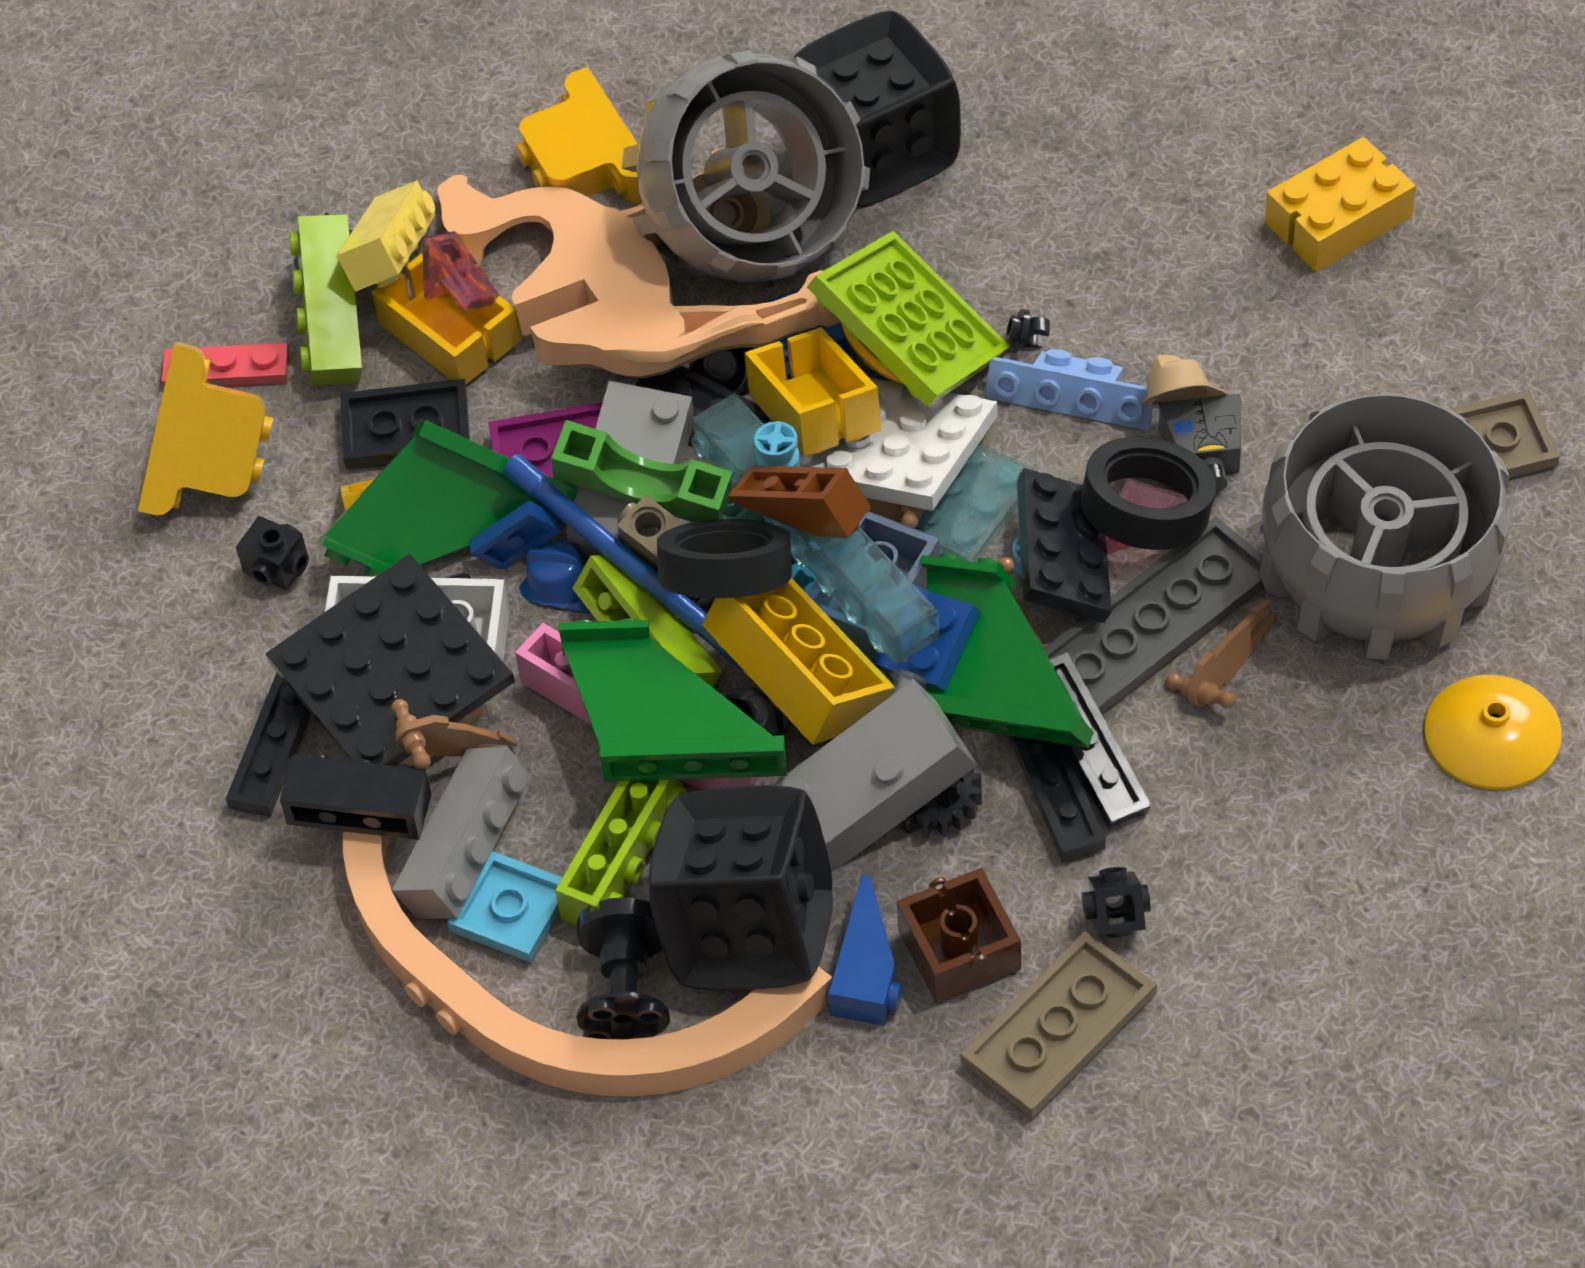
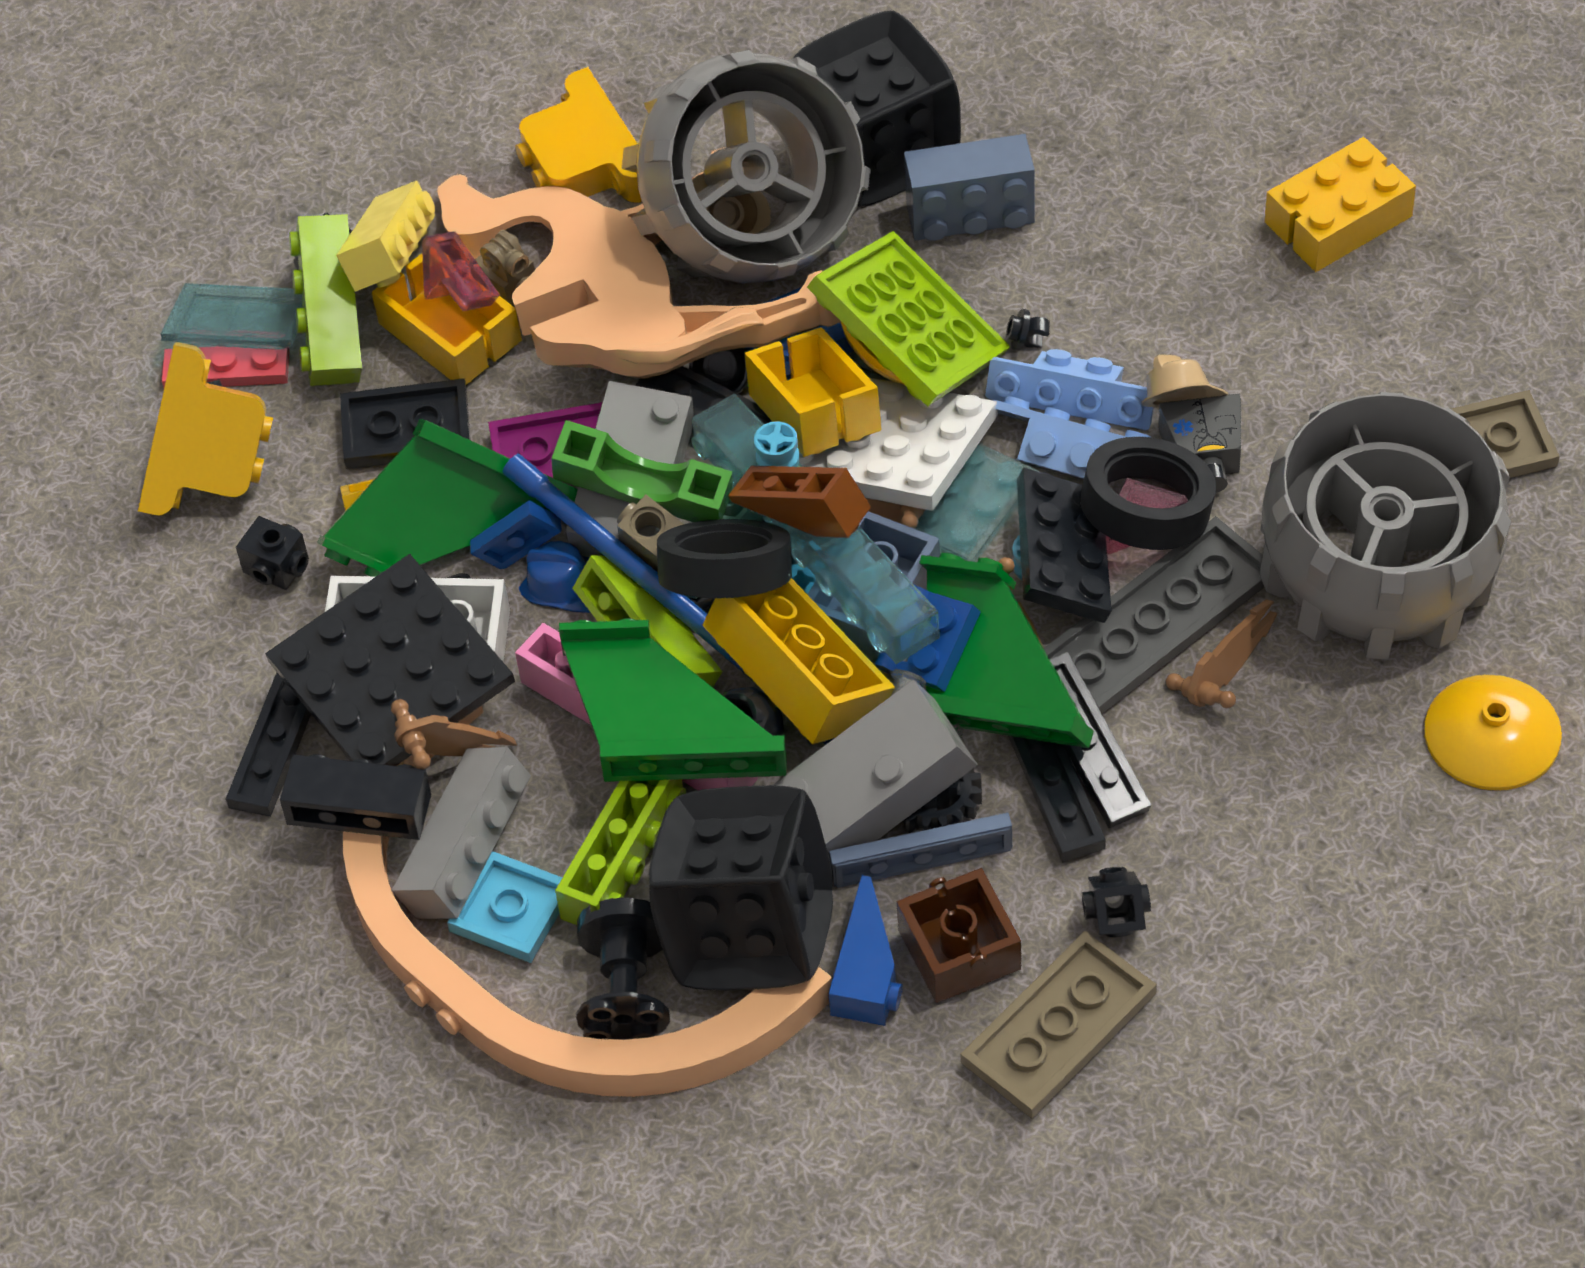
(233, 316): none -> clear light blue piece
(505, 264): none -> dark tan brick
(921, 850): none -> sand blue tile
(970, 187): none -> sand blue brick
(1055, 441): none -> light blue bracket

